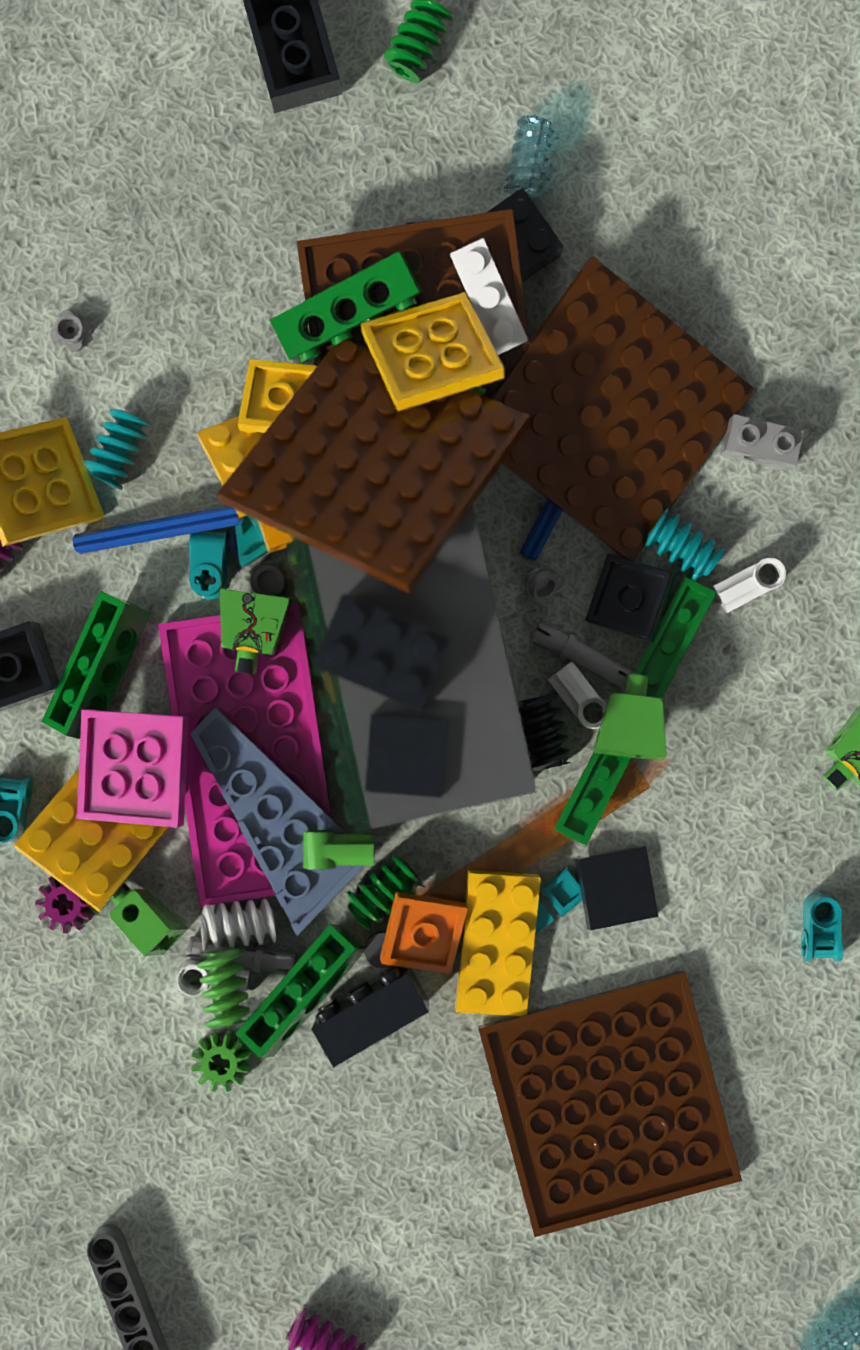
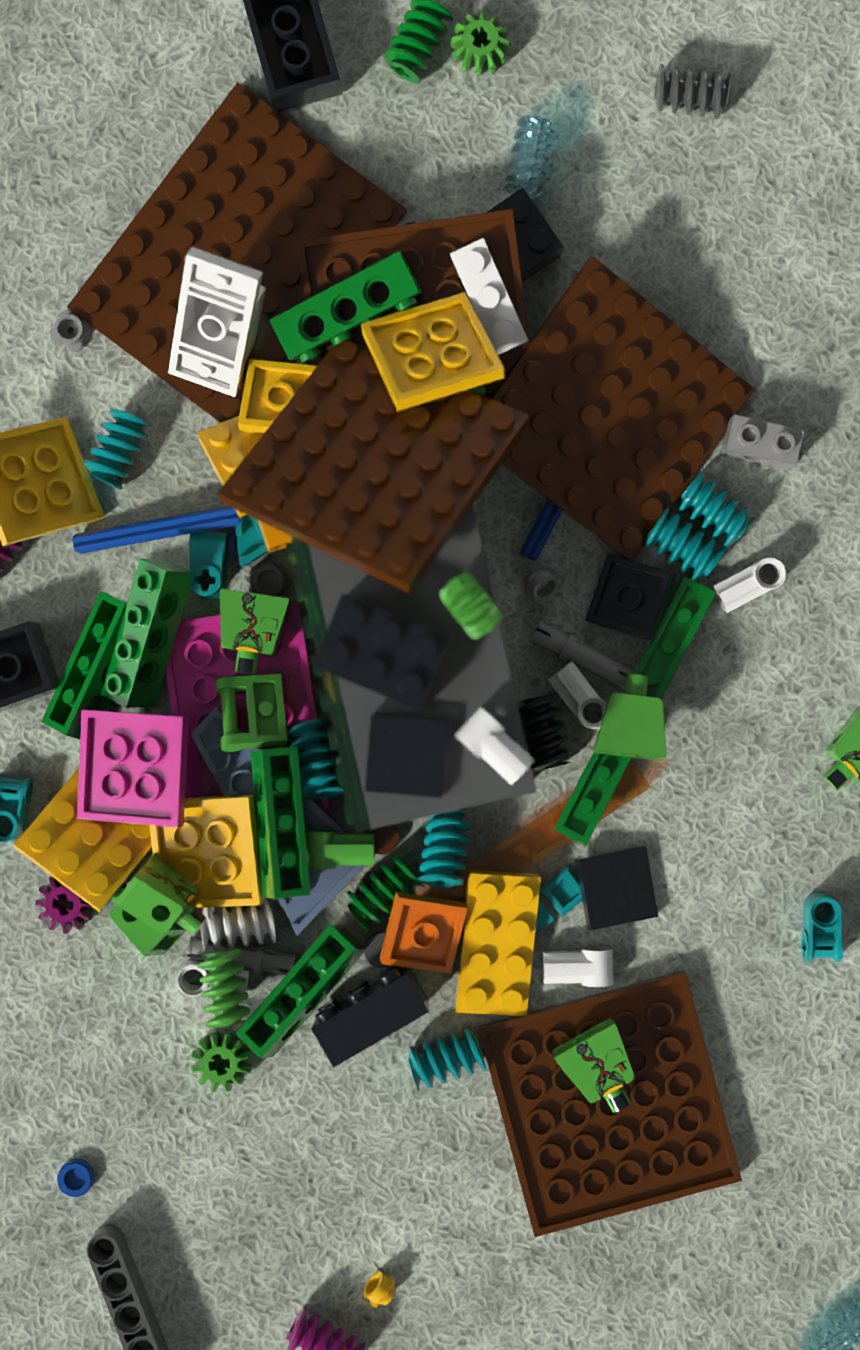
(75, 1177): none -> blue tile
(147, 633): none -> green brick
(161, 897): none -> bright green torso
(215, 850): none -> yellow plate
(216, 321): none -> white brick
(240, 194): none -> reddish brown plate
(264, 712): none -> bright green plate
(280, 822): none -> green brick
(313, 761): none -> teal piece
(380, 1289): none -> yellow plate
(385, 838): none -> reddish brown tile
(444, 849): none -> teal piece
(445, 1059): none -> teal piece
(470, 605): none -> bright green gear
(483, 56): none -> bright green gear
(487, 740): none -> white piece
(586, 967): none -> white piece
(598, 1064): none -> bright green torso
(692, 91): none -> dark grey piece
(715, 510): none -> teal piece

